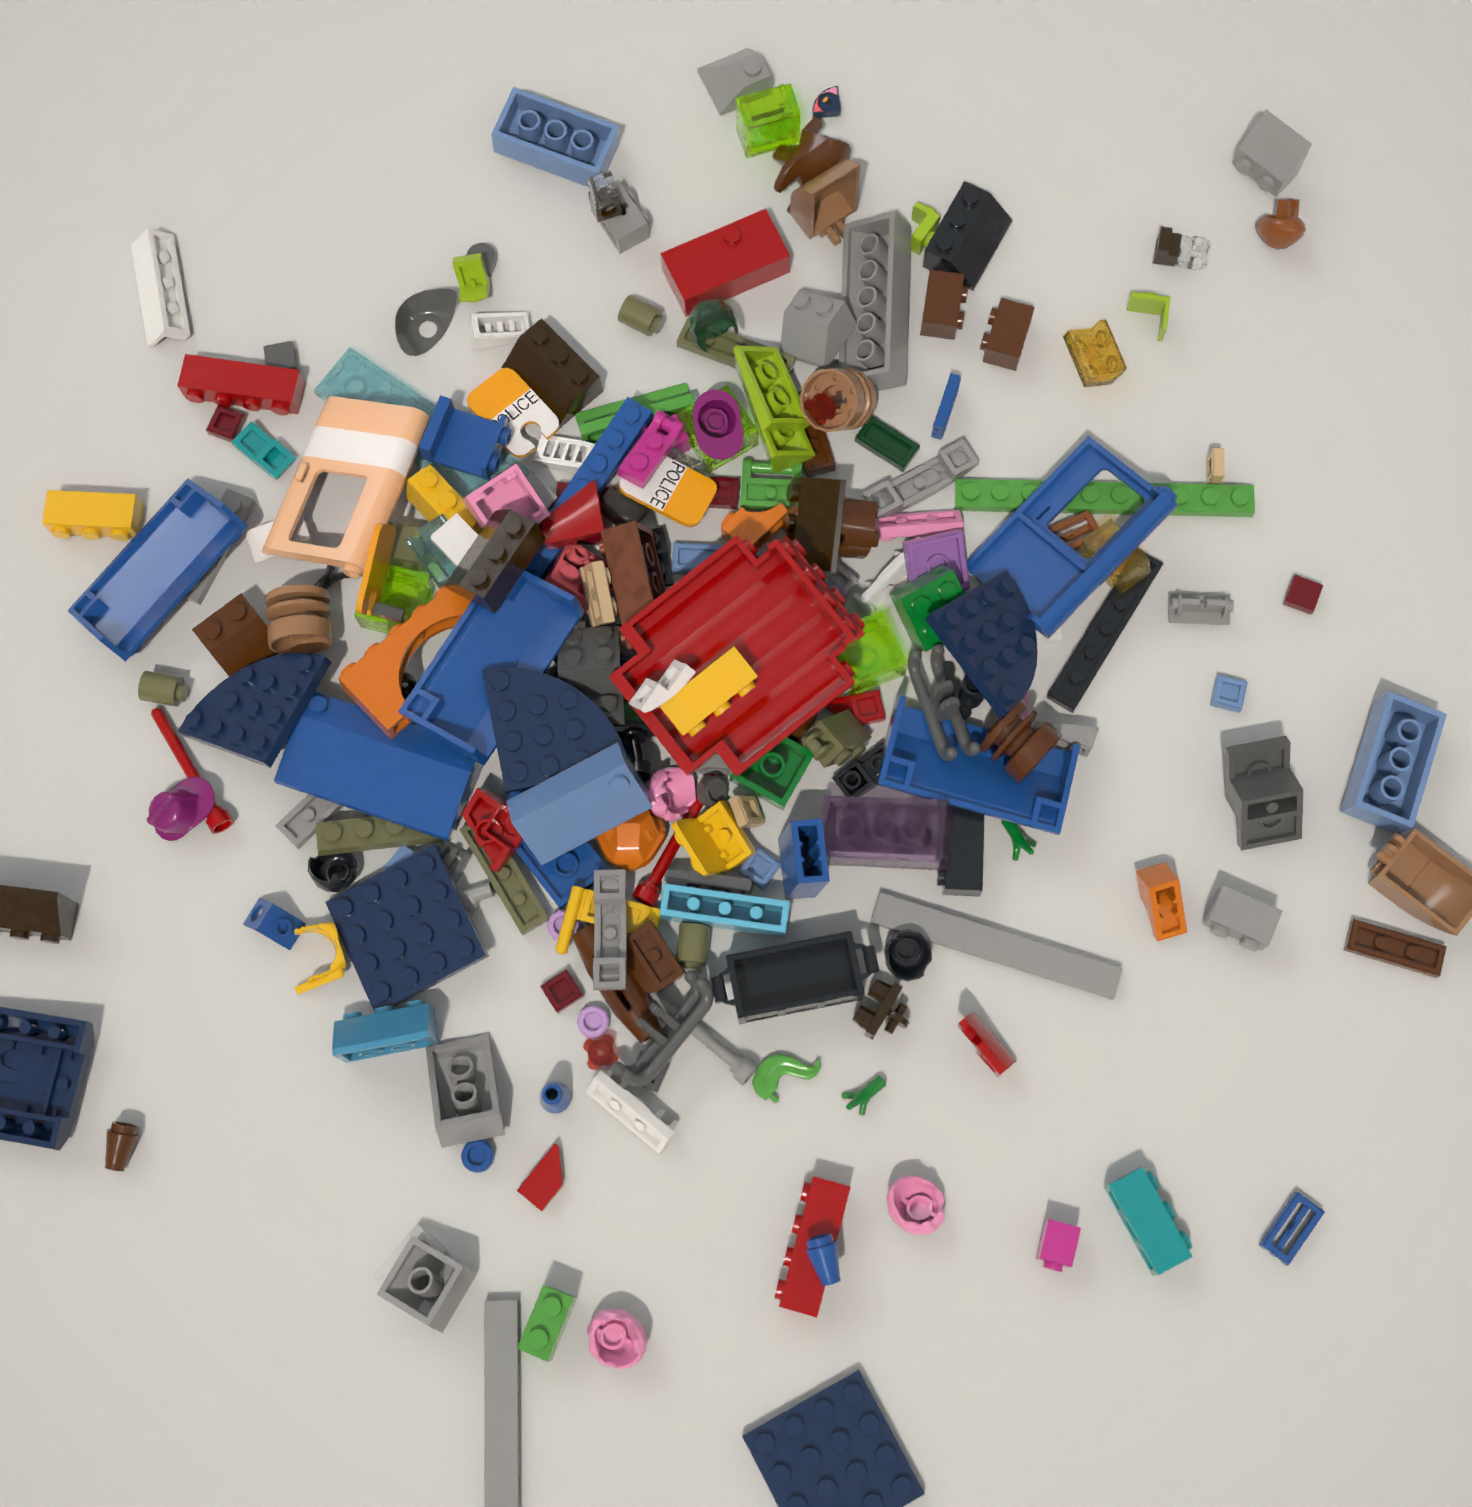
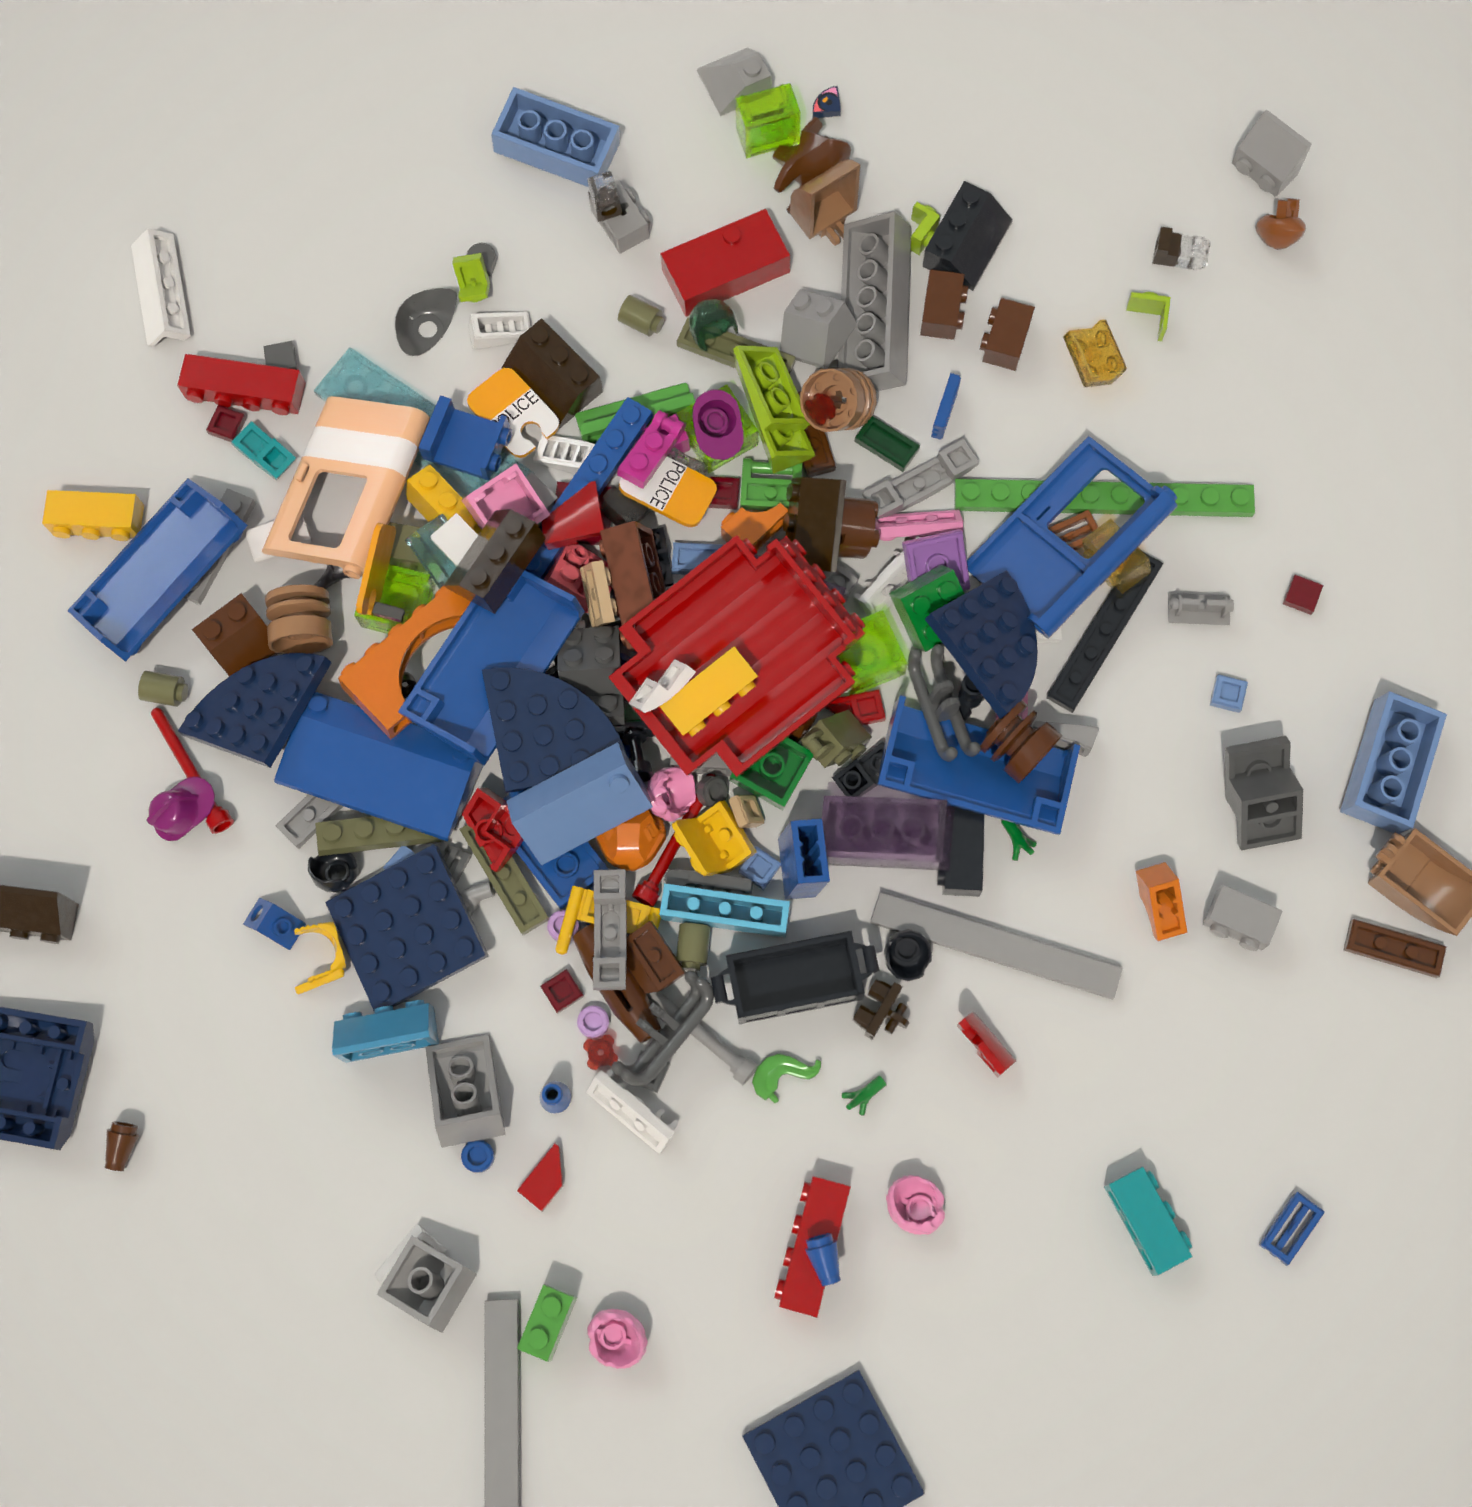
(1058, 1245): dark pink brick -> none
(1215, 466): tan tile -> none

